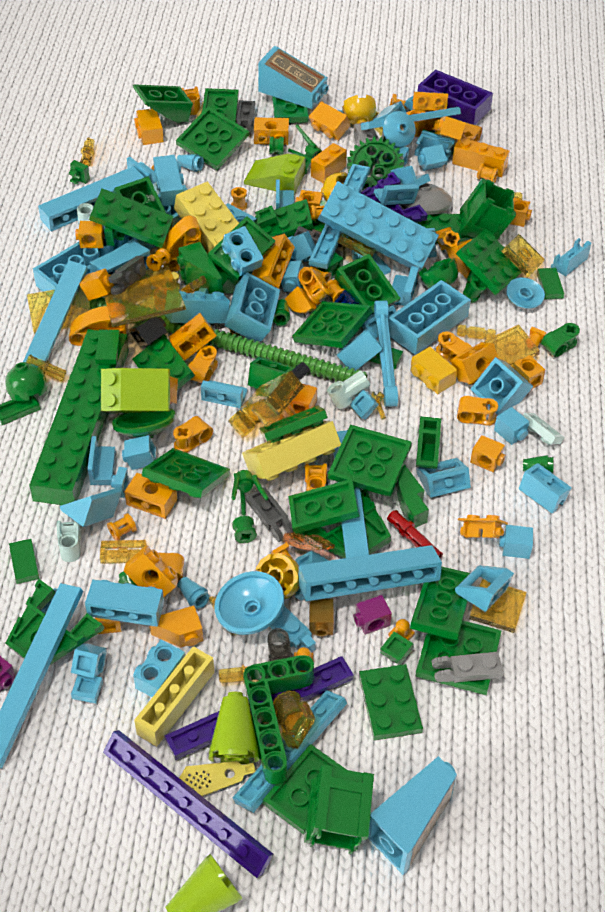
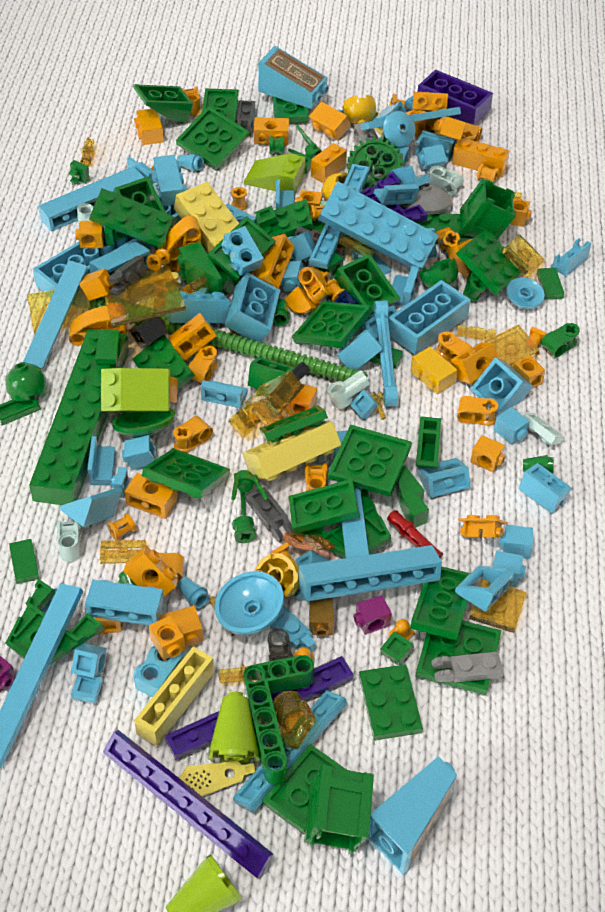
(48, 369): clear yellow axle -> none
(163, 630): none -> light orange brick
(444, 179): none -> light aqua piece
(513, 563): none -> medium azure brick

